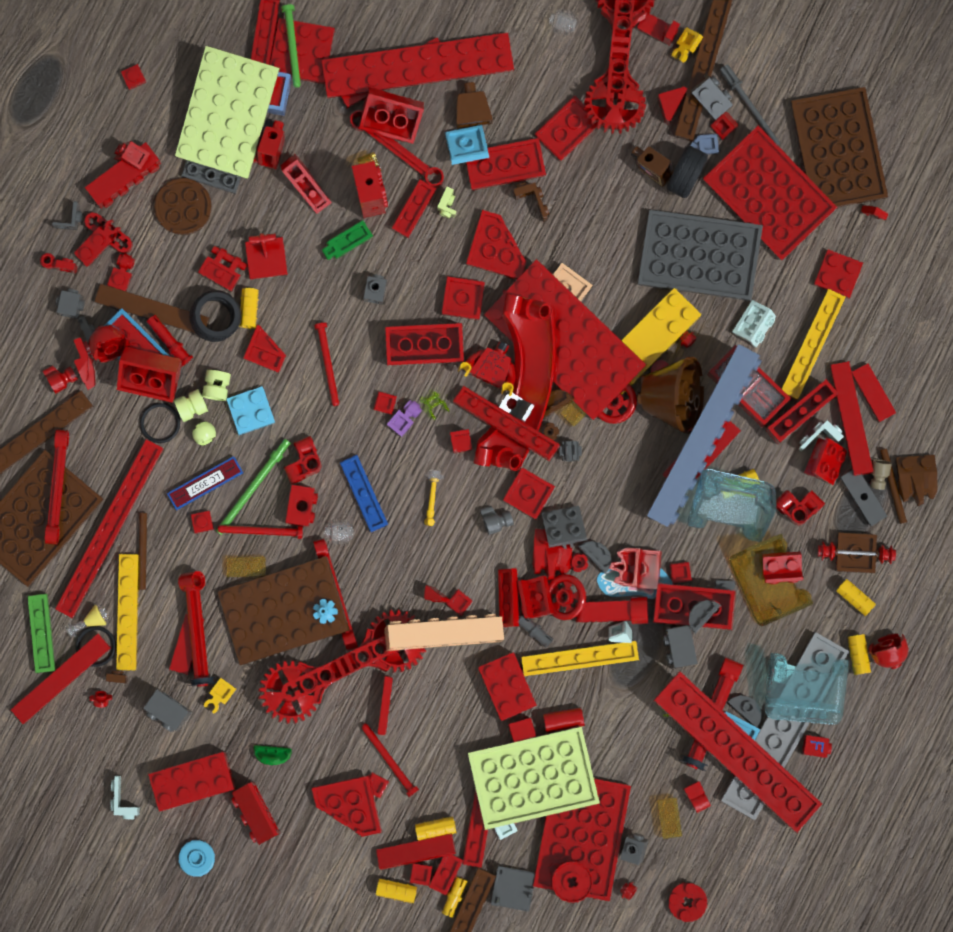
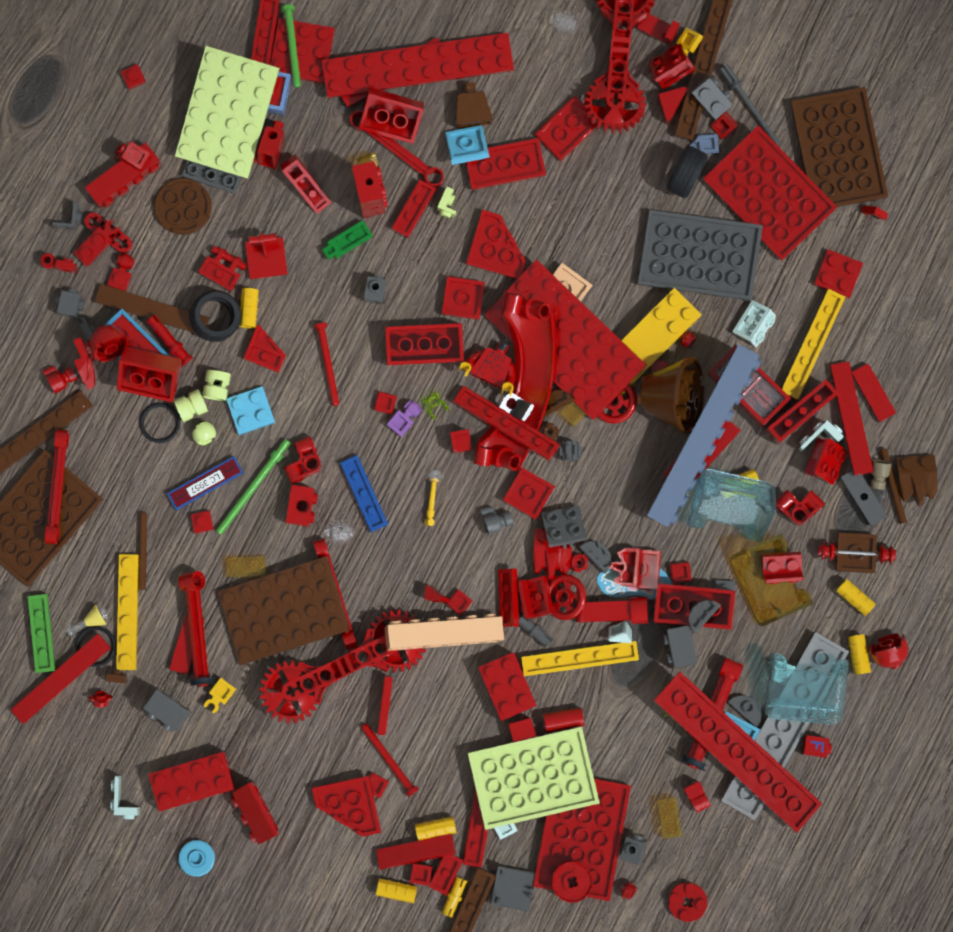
(109, 528): red plate -> none
(262, 530): red bar -> none
(271, 755): green plate -> none
(329, 611): medium azure plant -> none
(523, 190): reddish brown bracket -> none
(653, 164): reddish brown torso -> none
(671, 66): none -> red bracket

